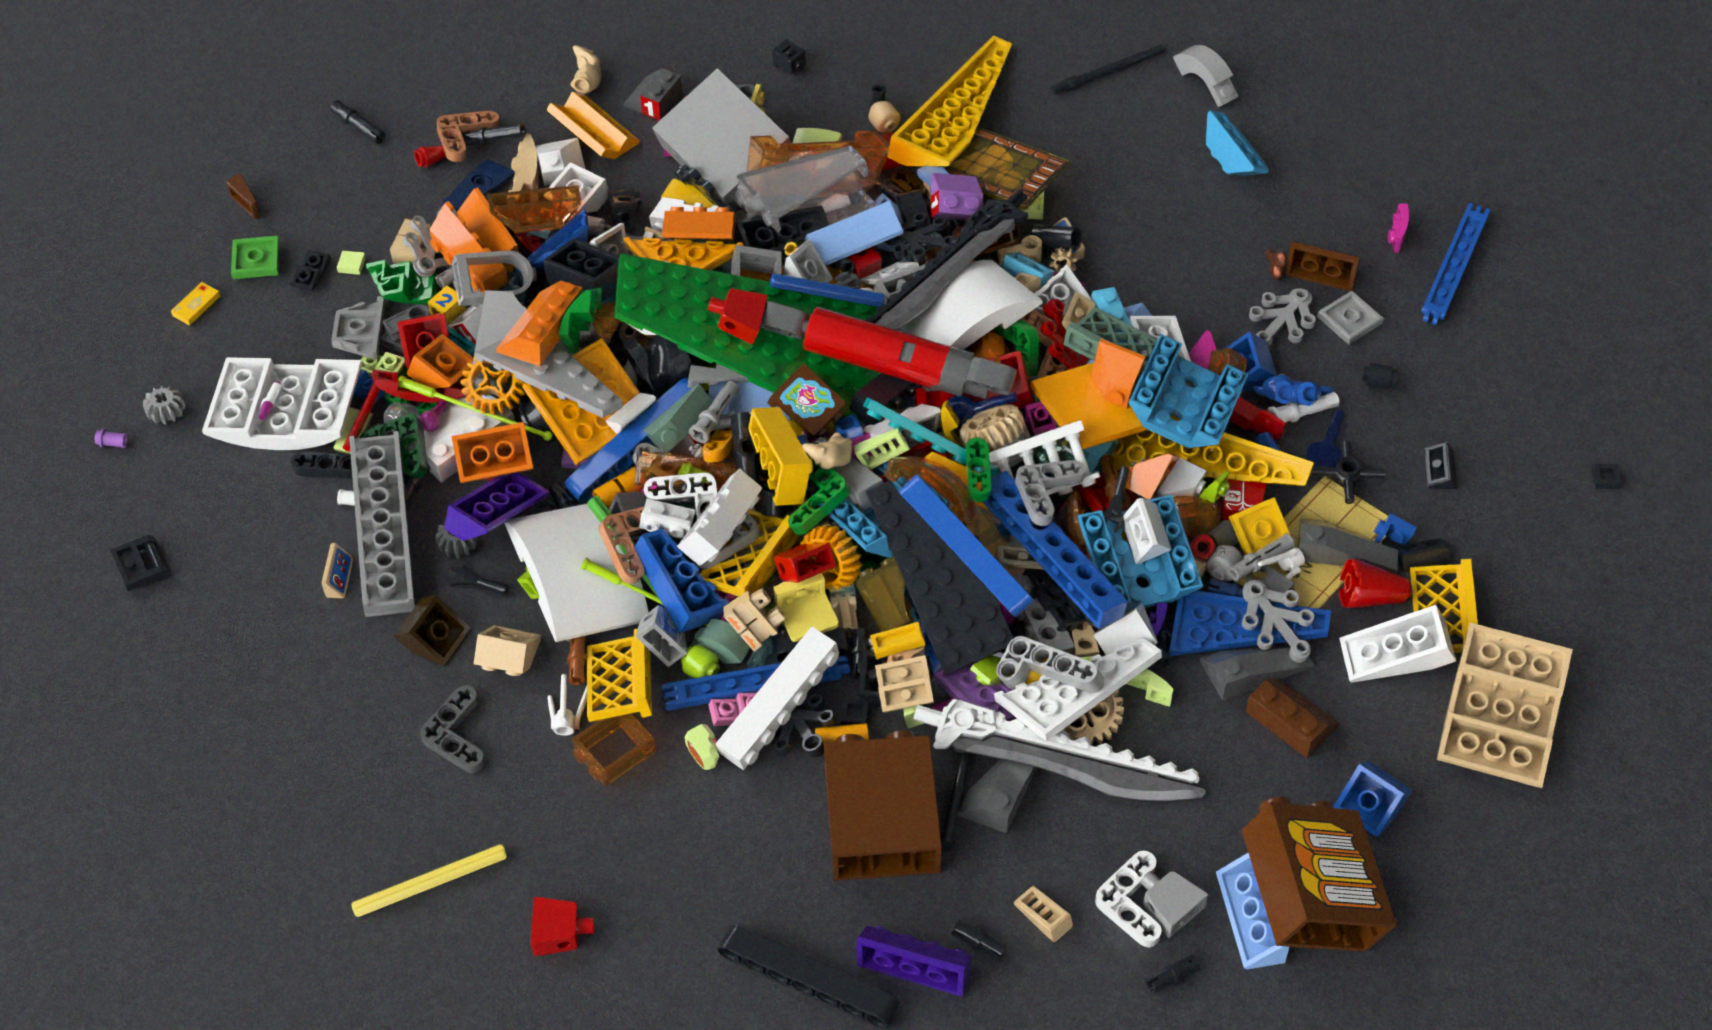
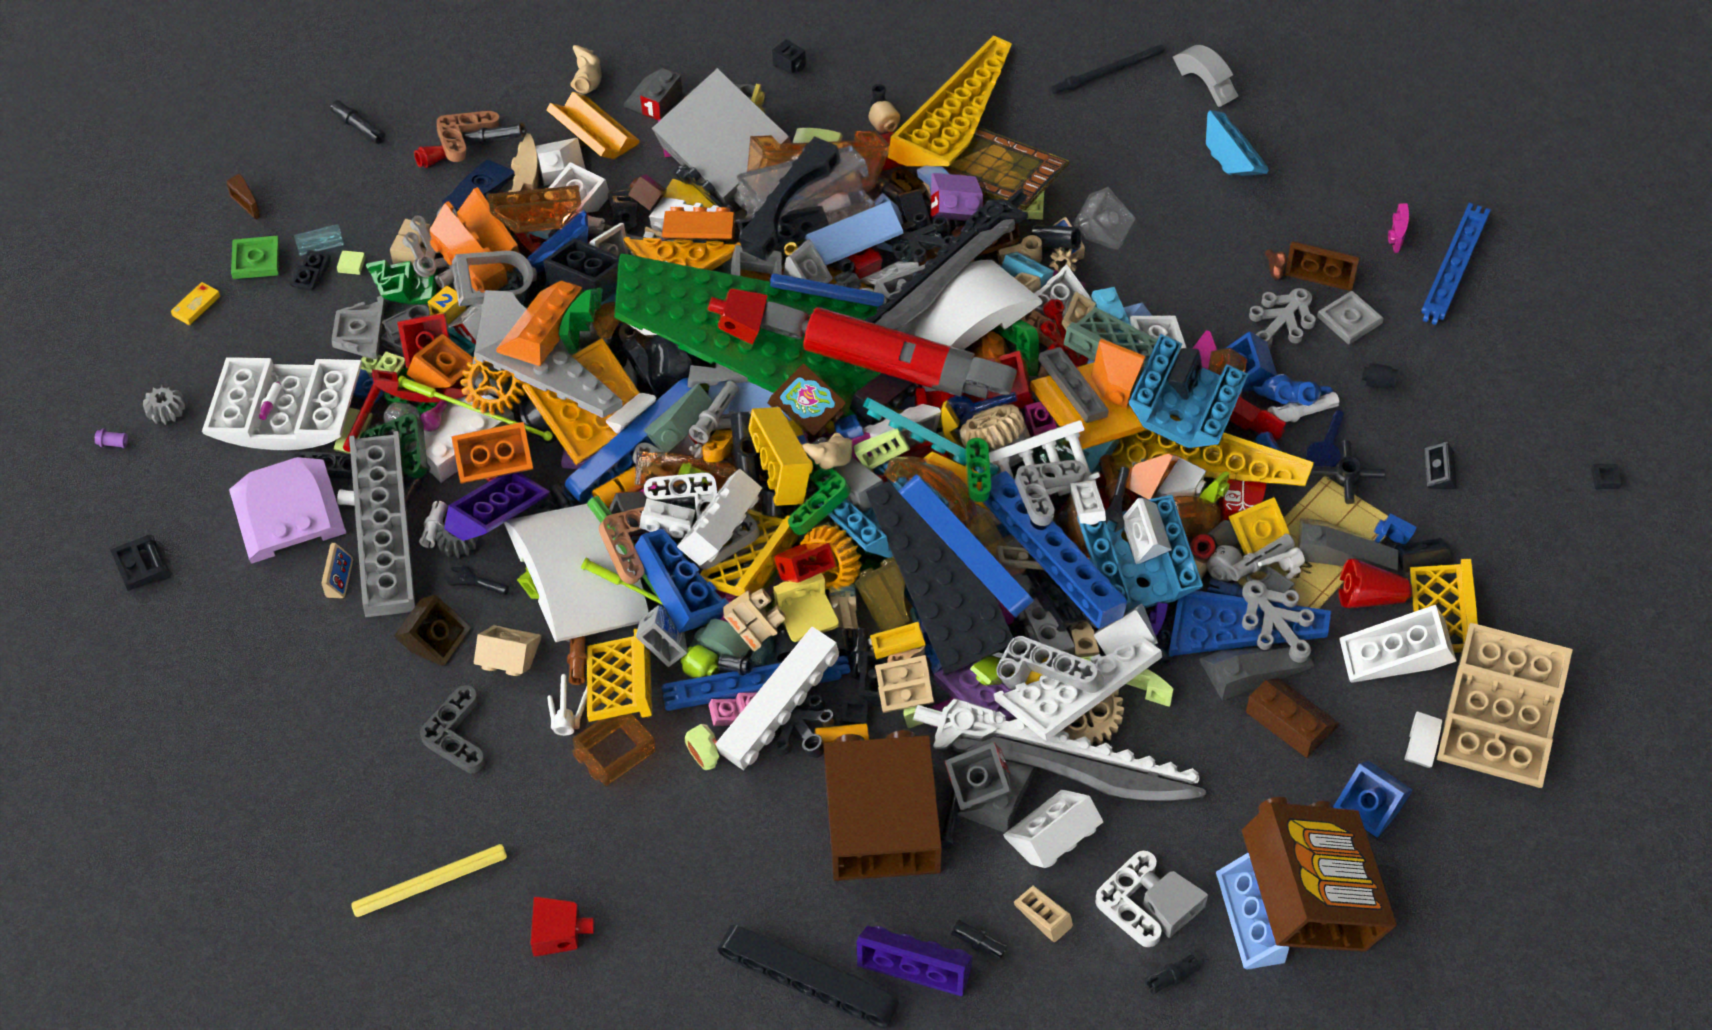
(285, 506): none -> lavender wedge
(319, 239): none -> clear light blue tile
(431, 524): none -> white pin
(646, 191): none -> reddish brown brick
(742, 664): none -> black pin
(814, 163): none -> black arch
(979, 775): none -> dark grey slope
(1054, 828): none -> white slope
(1073, 385): none -> dark grey plate
(1088, 502): none -> white plate
(1104, 219): none -> clear slope
(1185, 371): none -> black slope
(1423, 740): none -> white slope

